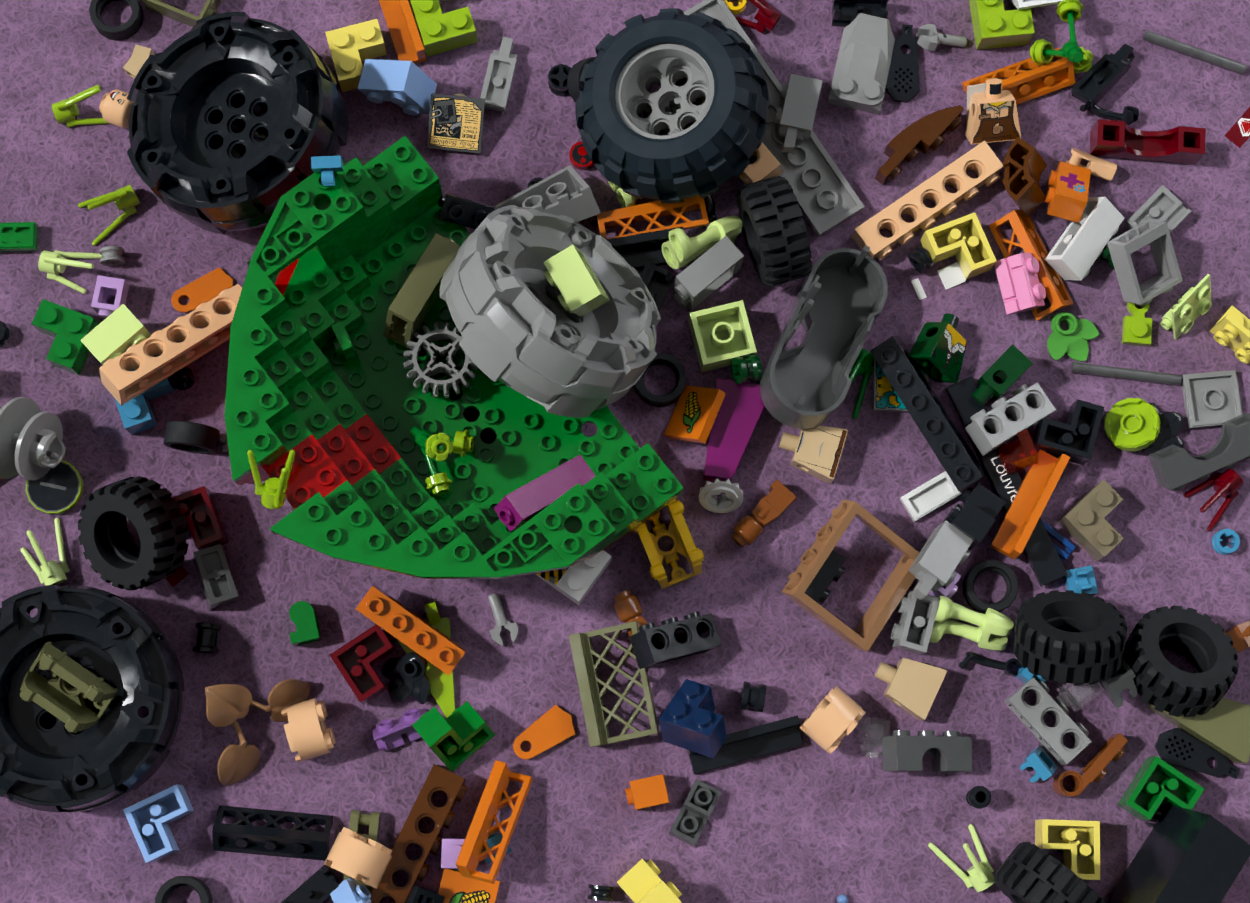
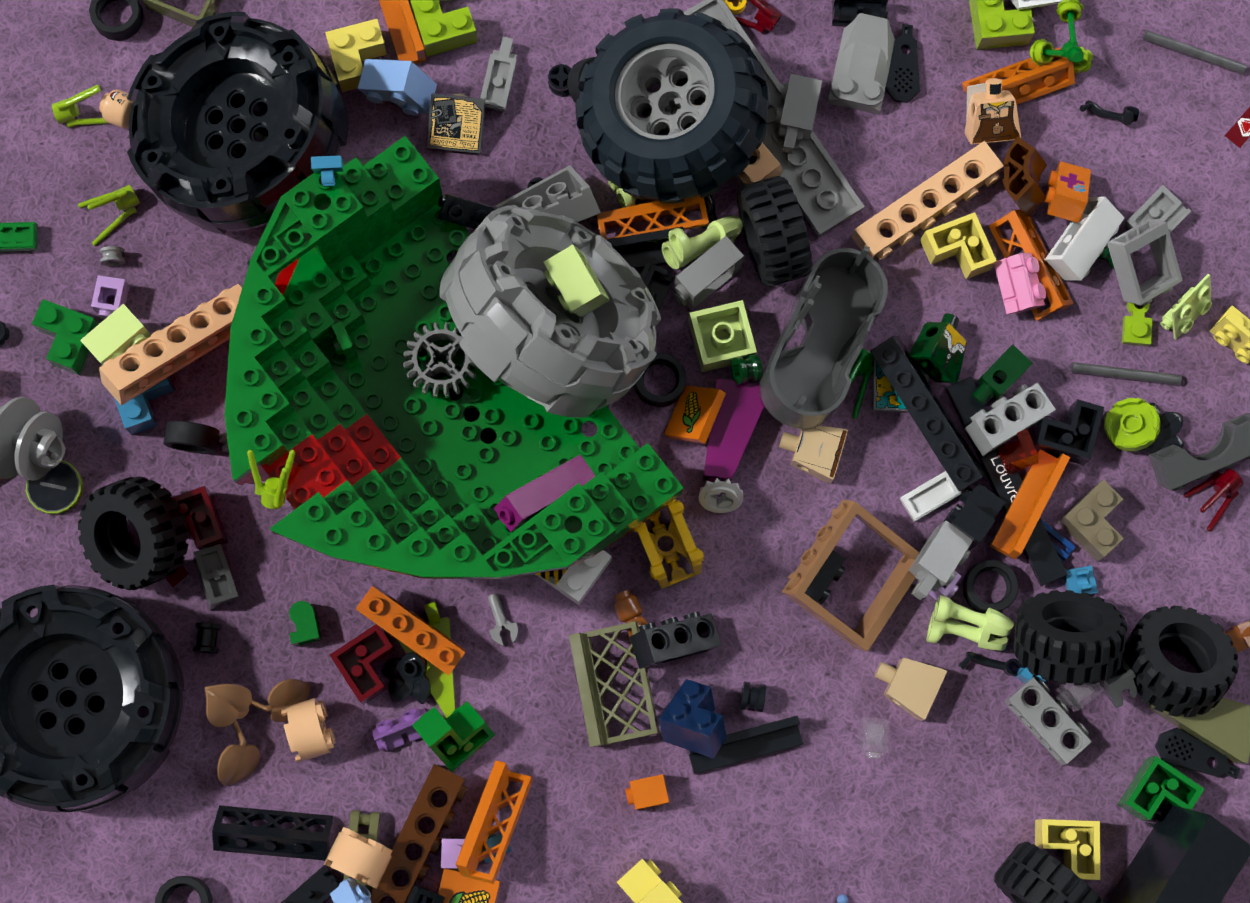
(50, 571): yellowish green plant -> none
(56, 263): yellowish green plant -> none
(62, 699): olive piece -> none
(138, 58): tan piece -> none
(151, 818): light blue brick -> none
(183, 384): black hinge -> none
(201, 290): orange piece -> none
(419, 291): olive slope -> none
(438, 447): lime plant -> none
(545, 733): orange piece -> none
(579, 157): red tile -> none
(600, 892): black bush -> none
(695, 813): dark grey slope -> none
(765, 513): dark orange piece -> none
(832, 719): light nougat brick -> none
(906, 752): dark grey arch -> none
(915, 623): light grey brick -> none
(920, 259): black bush -> none
(922, 134): reddish brown slope -> none
(930, 38): light grey bar -> none
(950, 276): white sticker -> none
(980, 873): yellowish green plant -> none
(985, 797): black pin -> none
(1041, 763): dark azure tile -> none
(1071, 341): bright green plate -> none
(1094, 769): dark orange plate -> none
(1099, 167): light nougat bar -> none
(1103, 76): black hinge -> none
(1174, 145): dark red arch -> none
(1211, 398): light grey tile -> none
(1225, 533): dark azure bush -> none

